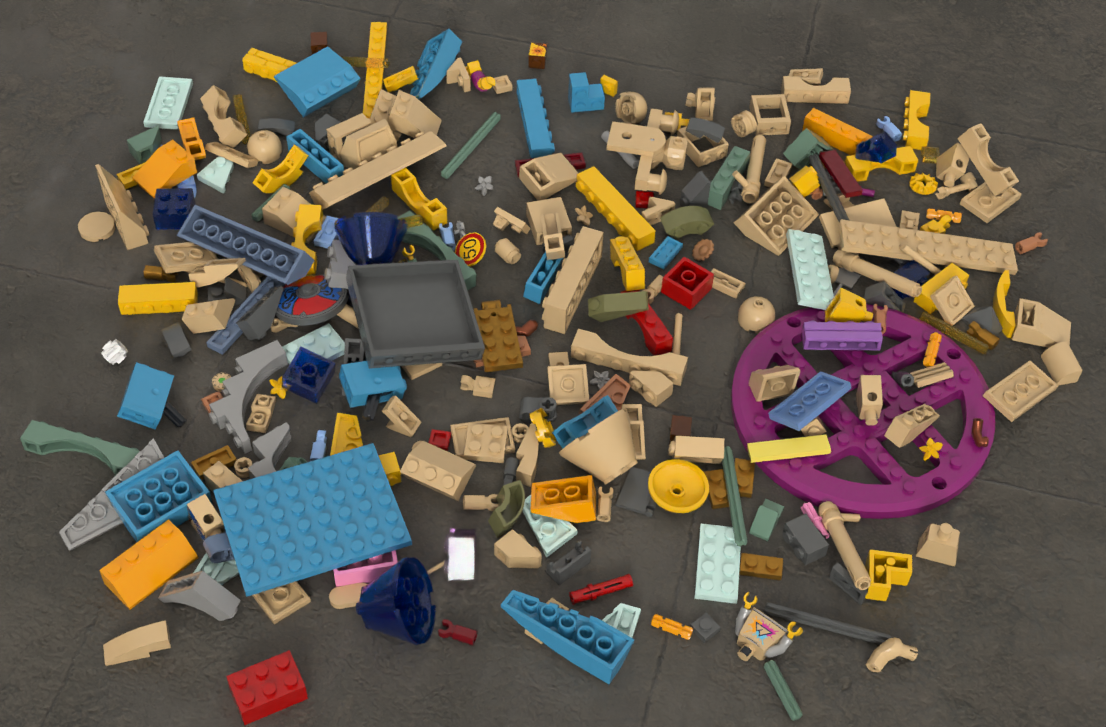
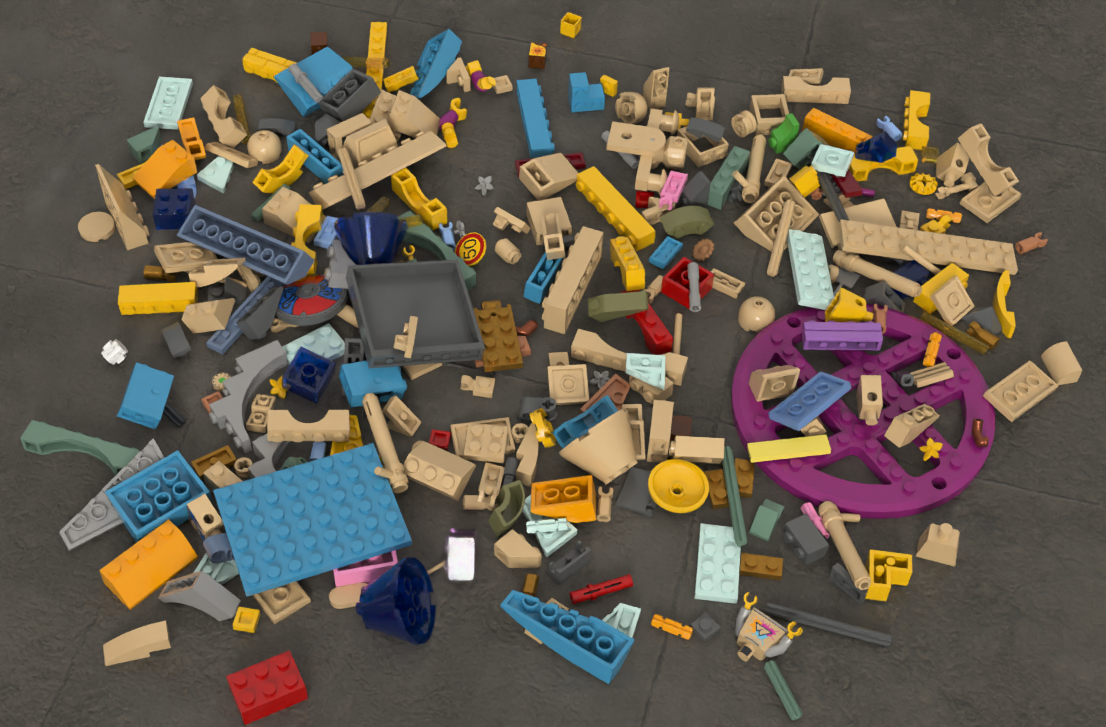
(246, 619): none -> yellow plate
(284, 427): none -> tan arch
(301, 78): none -> light grey axle
(350, 96): none -> dark grey brick
(351, 178): none -> tan axle
(393, 469): none -> tan cylinder
(406, 341): none -> tan hinge
(448, 121): none -> yellow piece
(458, 632): dark red bar -> none
(470, 145): sand green axle -> none
(490, 482): none -> tan hinge
(530, 584): none -> pearl gold bar
(546, 525): none -> light aqua axle
(570, 25): none -> yellow piece
(583, 215): tan plant -> none
(647, 368): none -> light aqua wing
(656, 88): none -> tan slope
(660, 431): none -> tan window
(672, 189): none -> bright pink plate
(694, 297): none -> light grey piece
(781, 237): none -> tan axle
(784, 134): none -> bright green arch
(832, 160): none -> light aqua plate
(889, 650): tan arm -> none
(1039, 325): tan slope -> none

